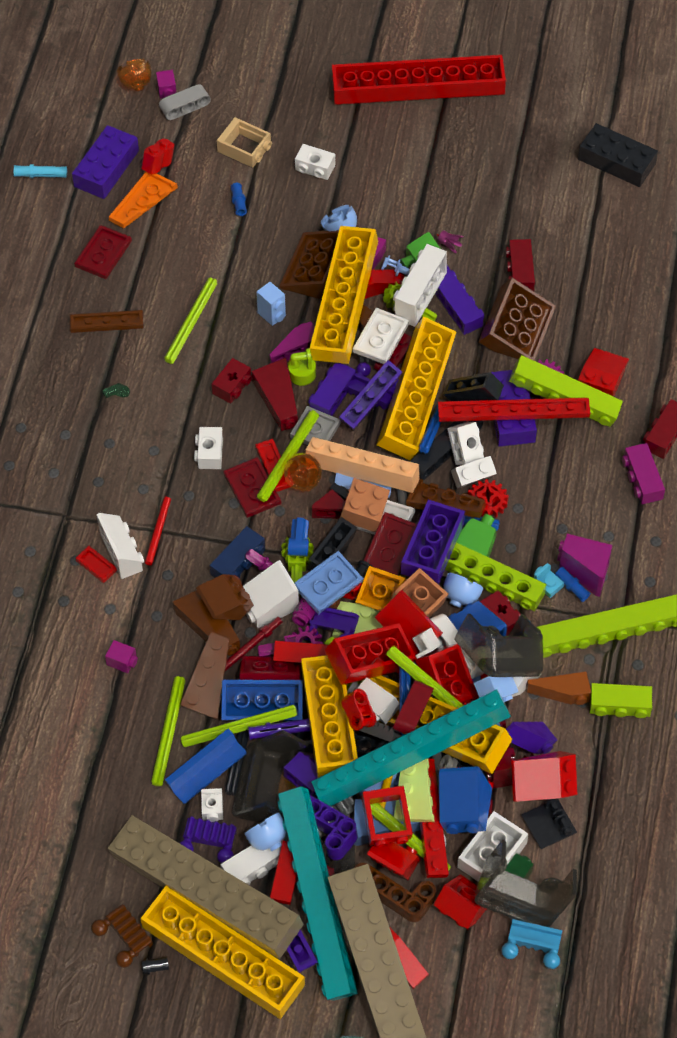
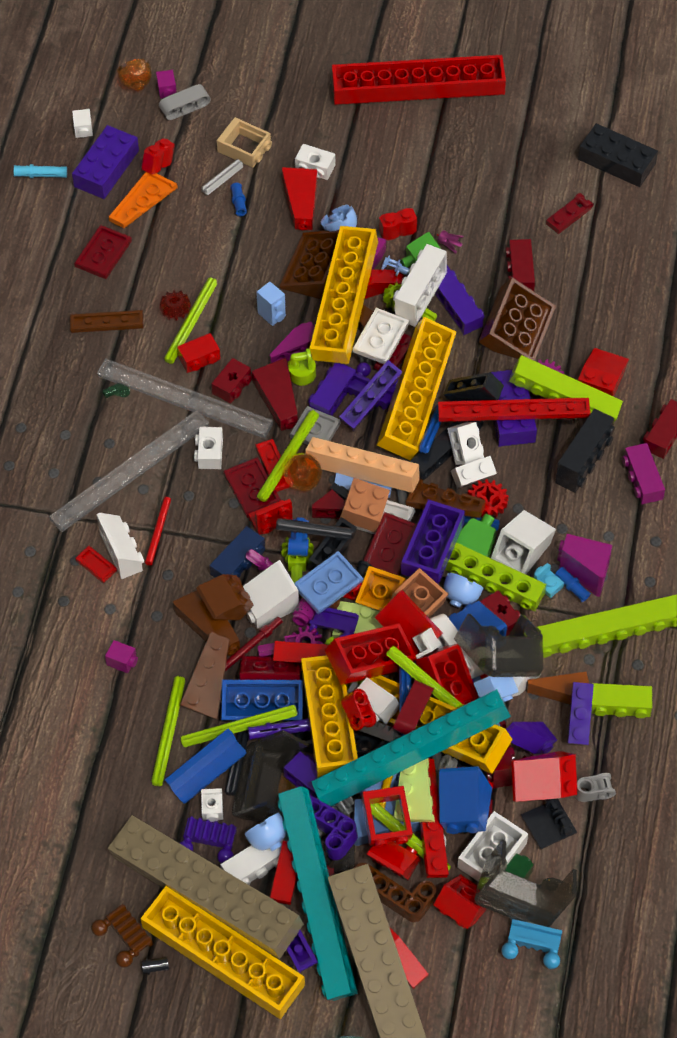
(82, 123): none -> white brick
(128, 471): none -> clear plate
(175, 305): none -> clear red gear
(185, 398): none -> clear plate
(199, 353): none -> red brick
(223, 176): none -> light grey axle
(265, 519): none -> red bracket
(300, 190): none -> red slope
(314, 528): none -> black axle
(398, 224): none -> red brick
(523, 542): none -> white slope
(569, 213): none -> dark red plate
(580, 713): none -> dark purple brick
(585, 451): none -> black brick
(598, 786): none -> light grey piece

